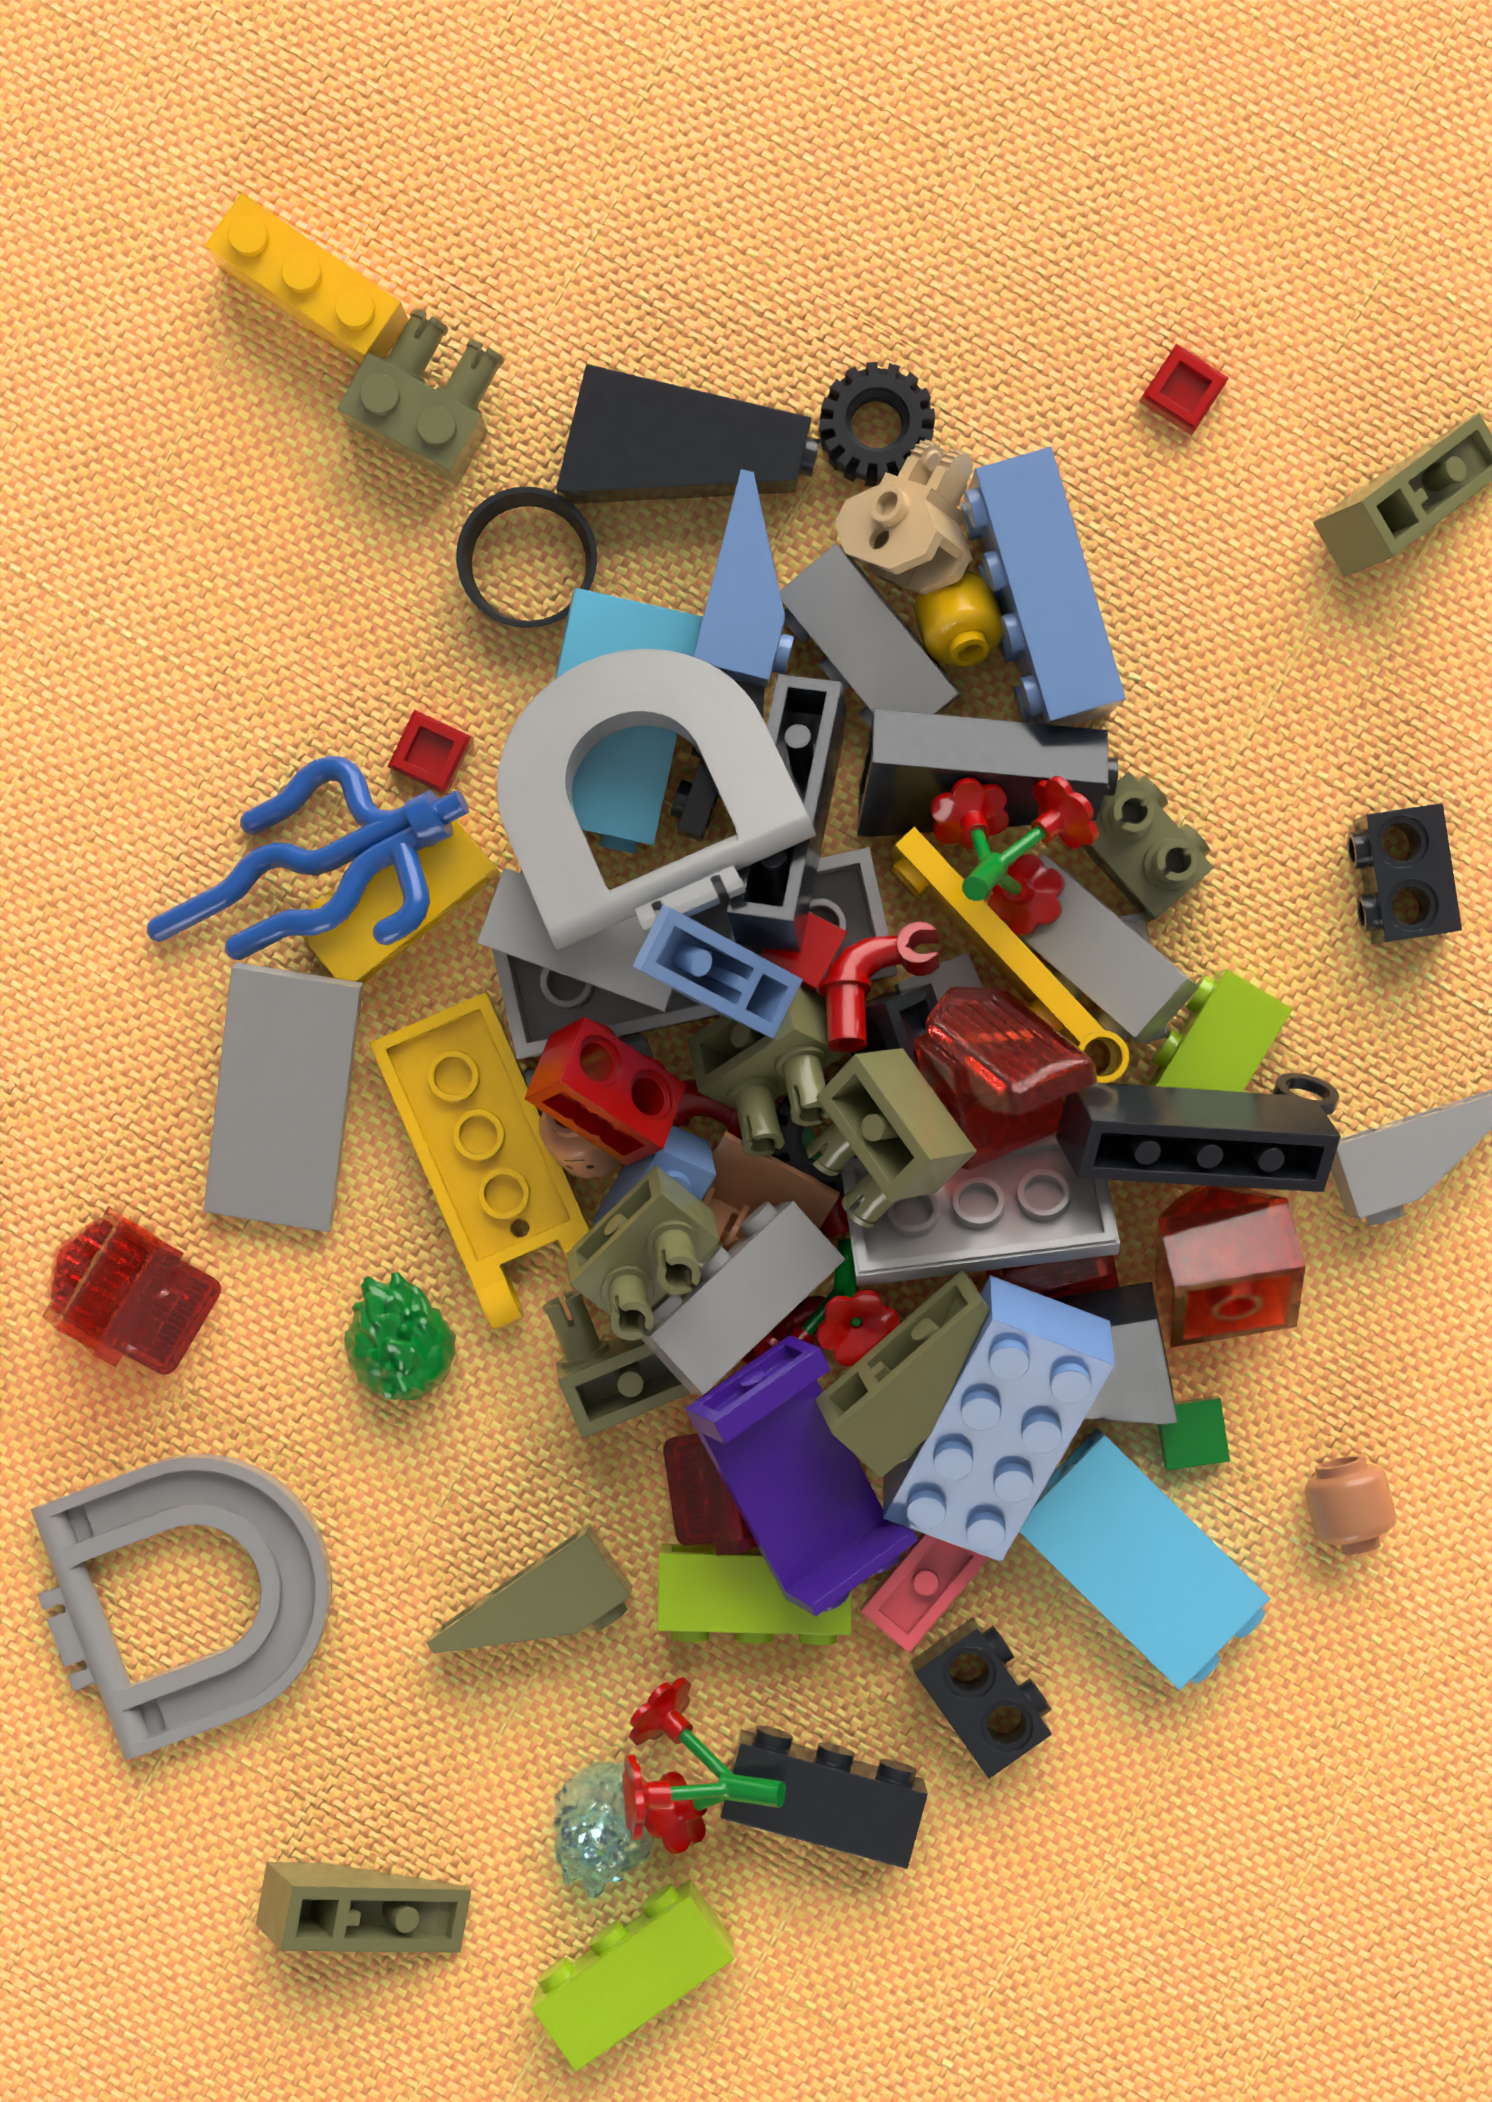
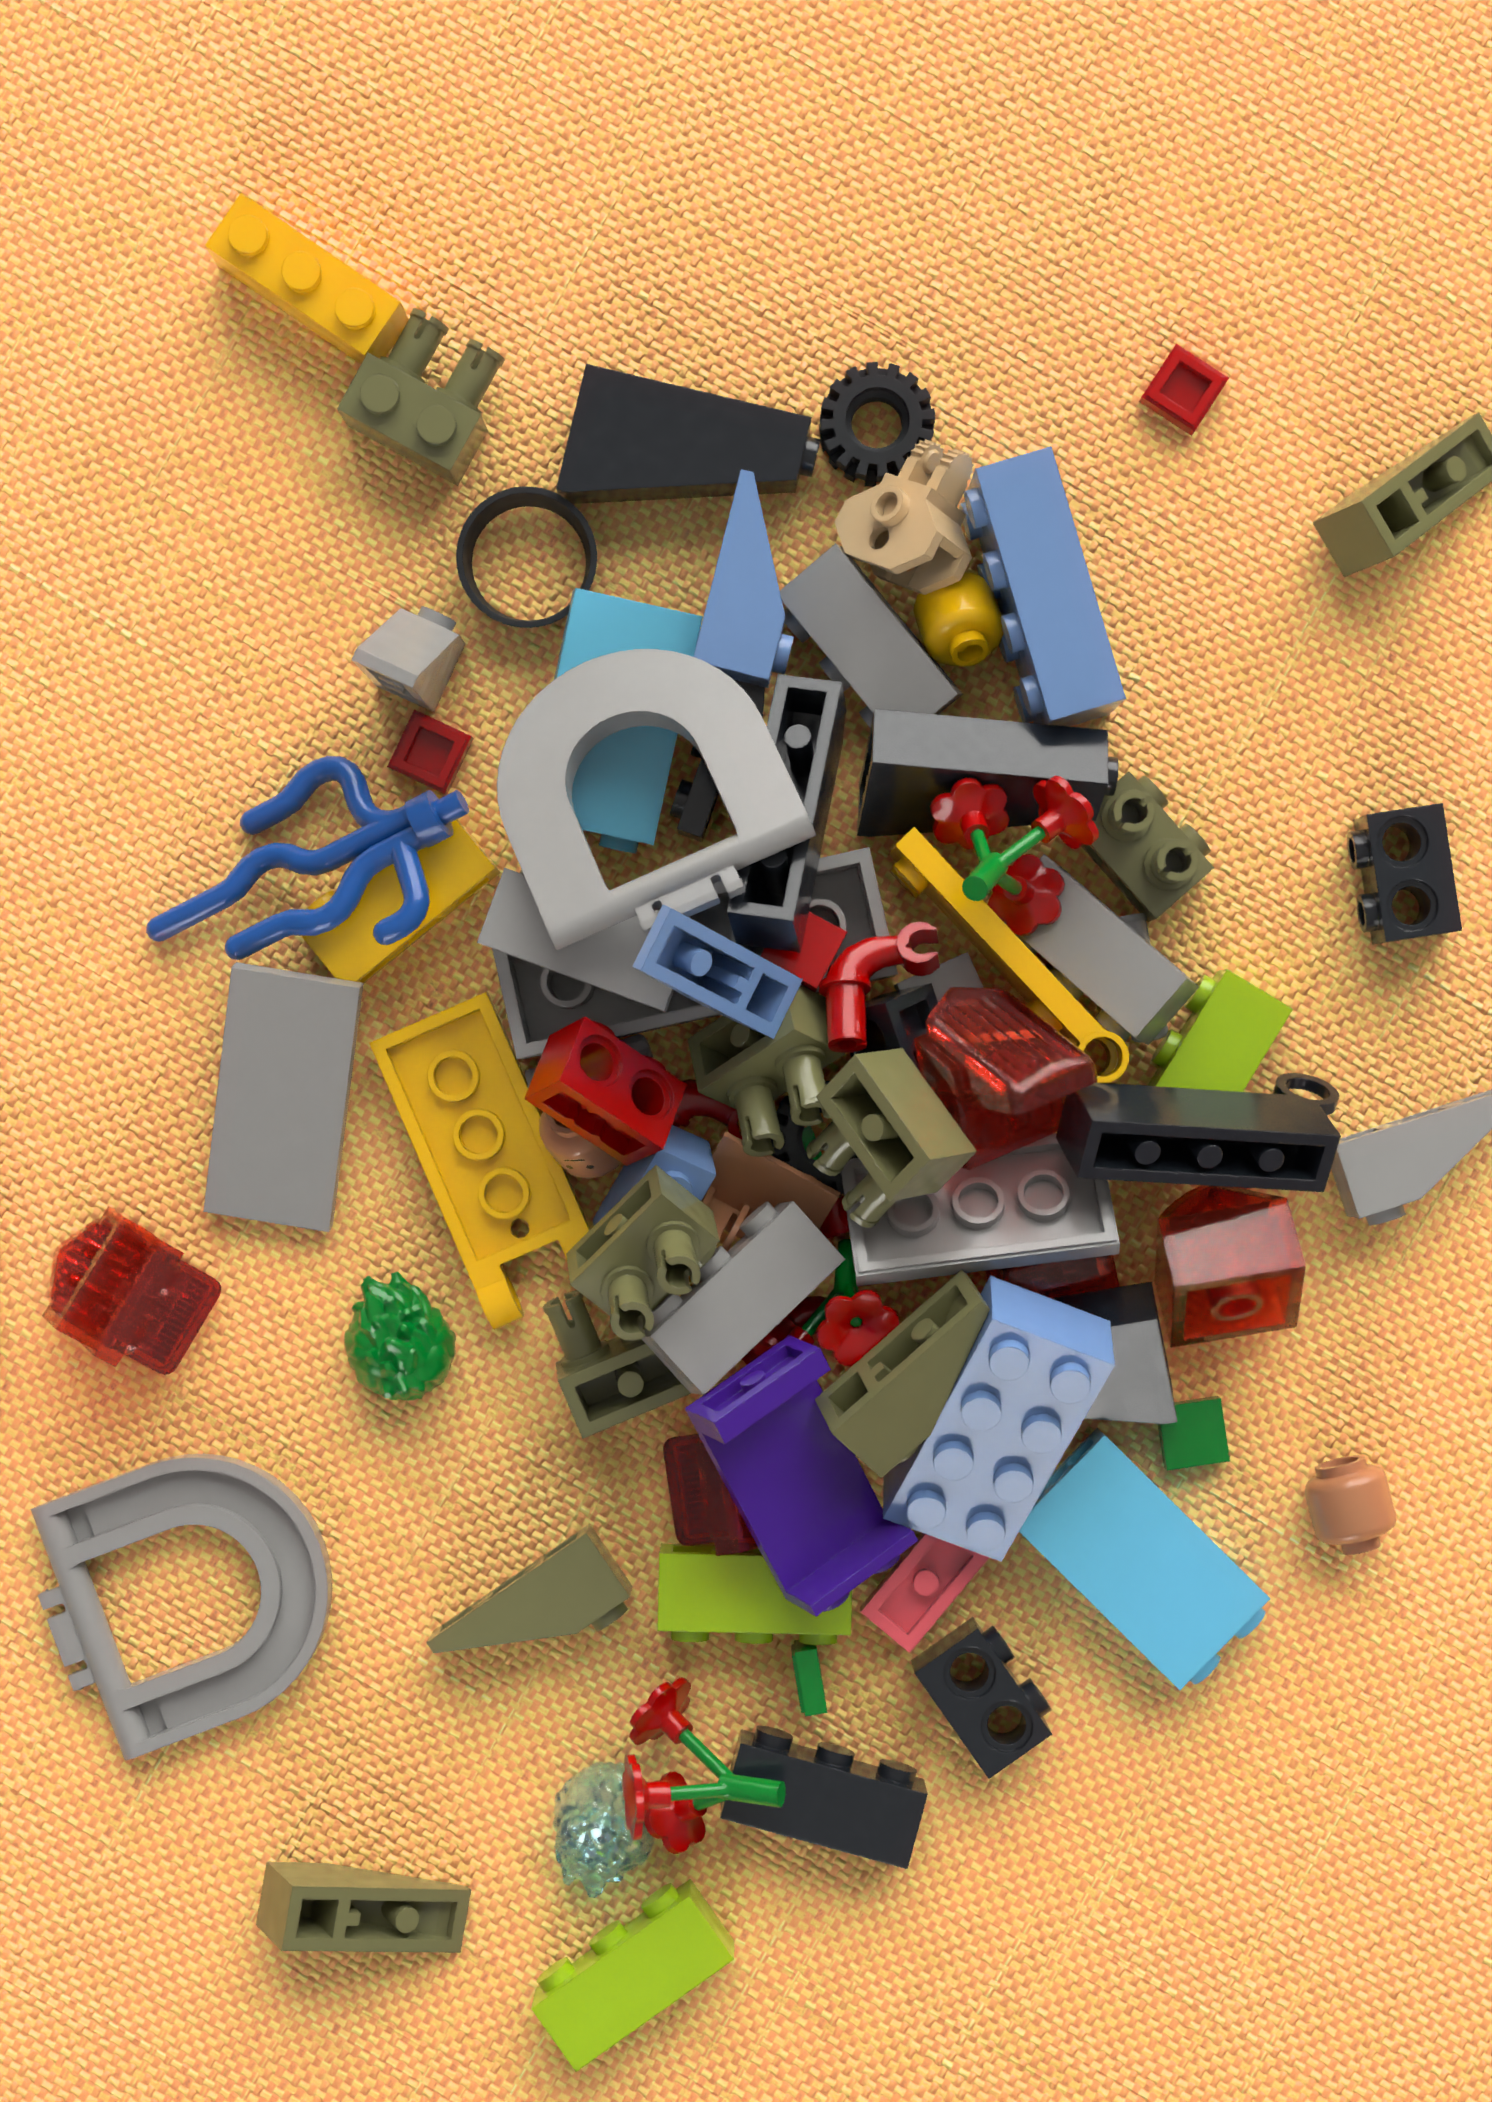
(412, 655): none -> light grey slope
(808, 1678): none -> green tile

